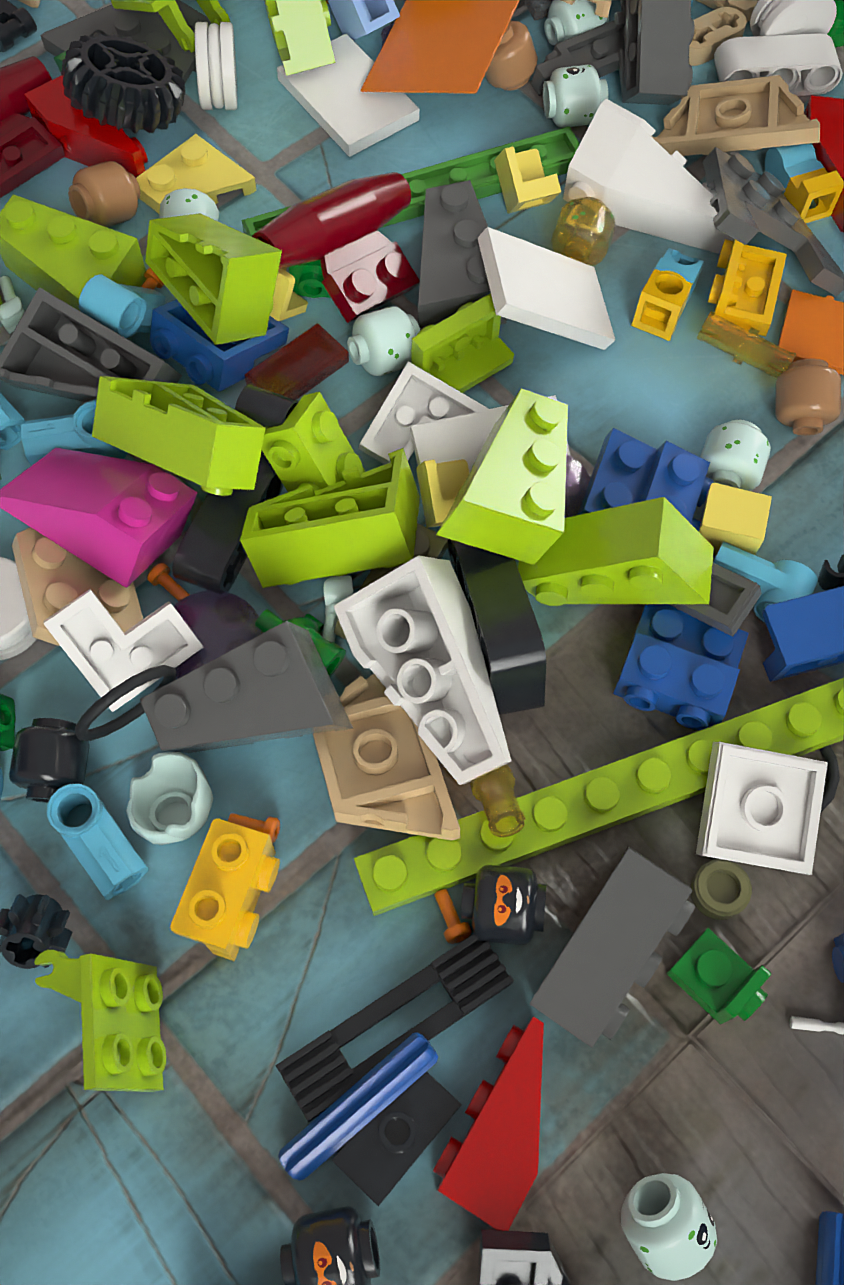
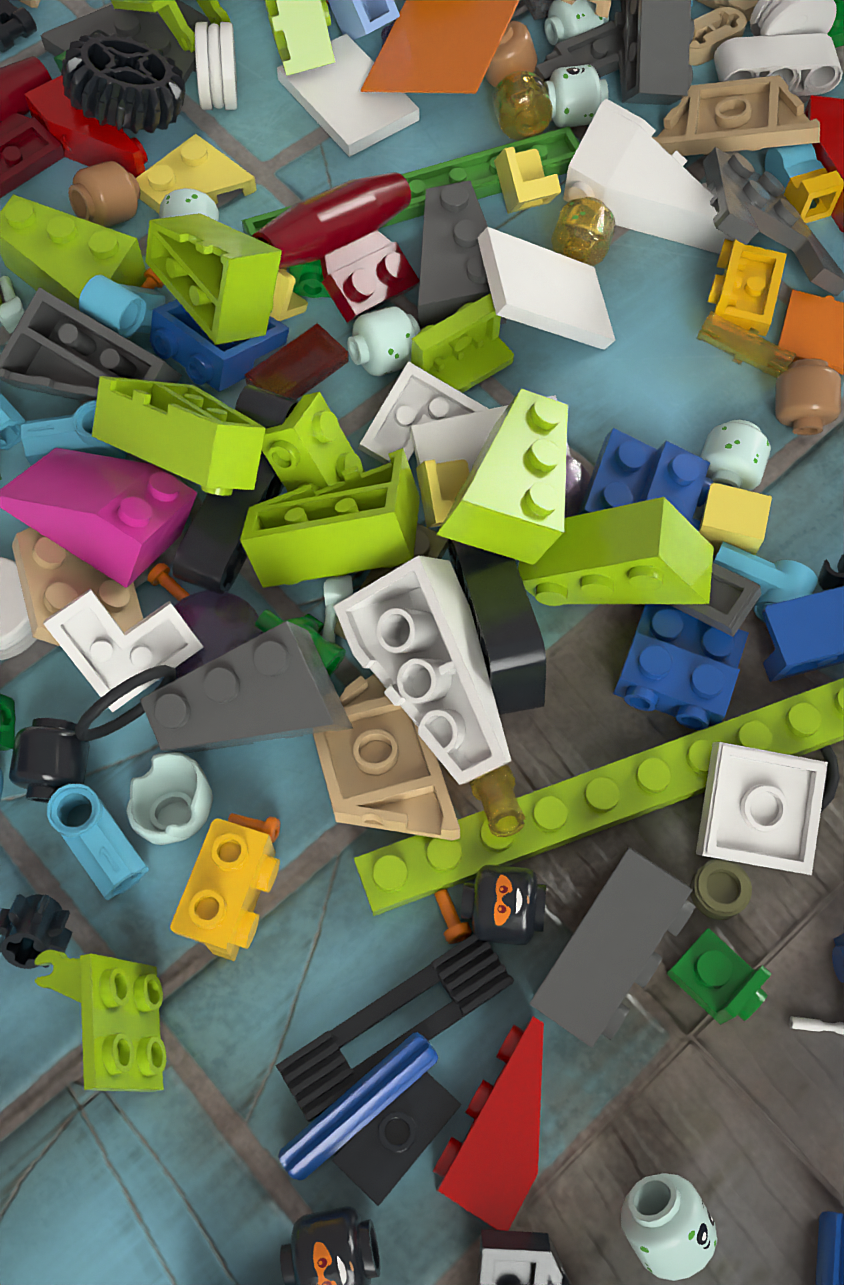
(522, 102): none -> clear yellow head
(667, 294): yellow leg -> none

